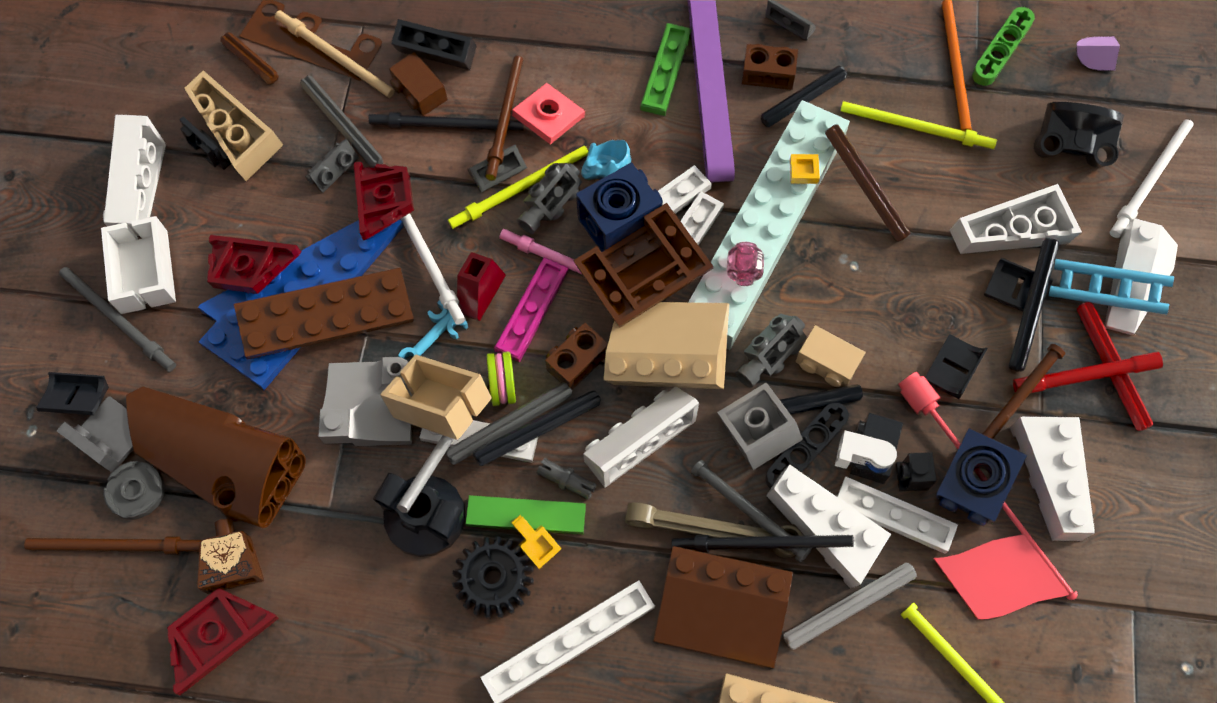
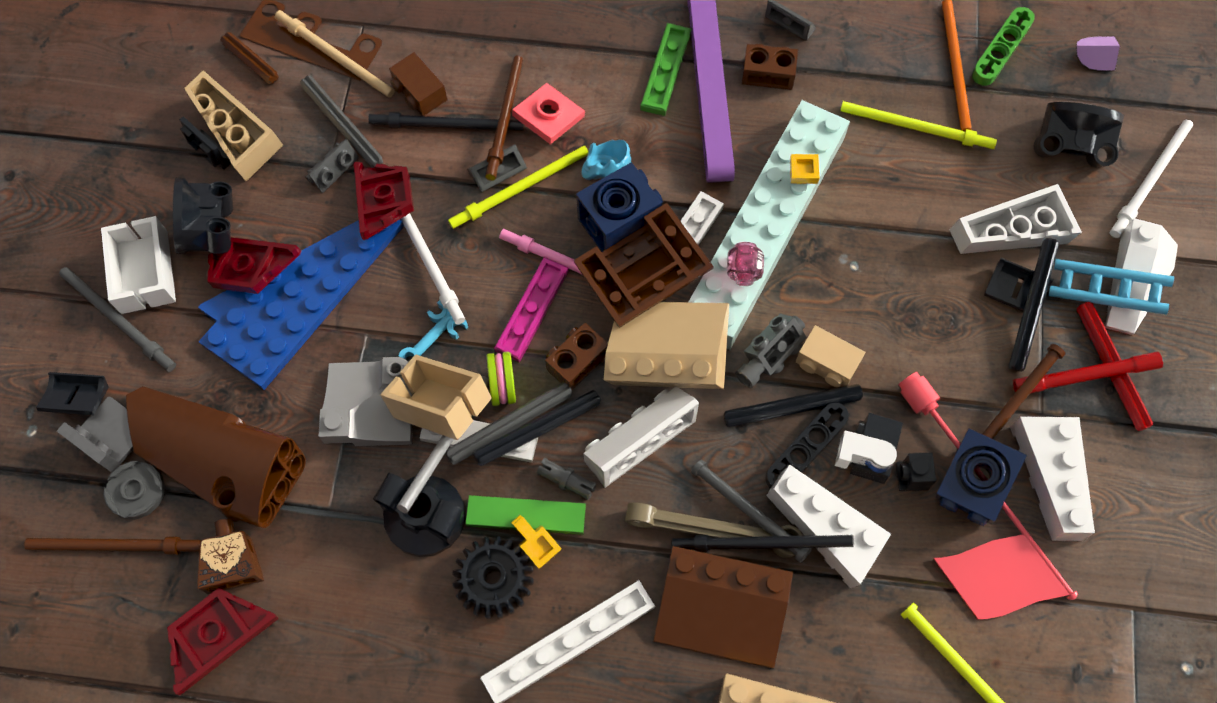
(133, 170): white wedge -> none
(199, 216): none -> black piece
(323, 313): reddish brown plate -> none
(434, 44): black brick -> none
(477, 285): dark red slope -> none
(547, 199): dark grey brick -> none
(684, 189): white plate -> none
(760, 425): light grey slope -> none
(806, 94): black axle -> none
(849, 606): light grey axle -> none
(867, 183): reddish brown axle -> none
(898, 515): white plate -> none
(961, 355): black piece -> none

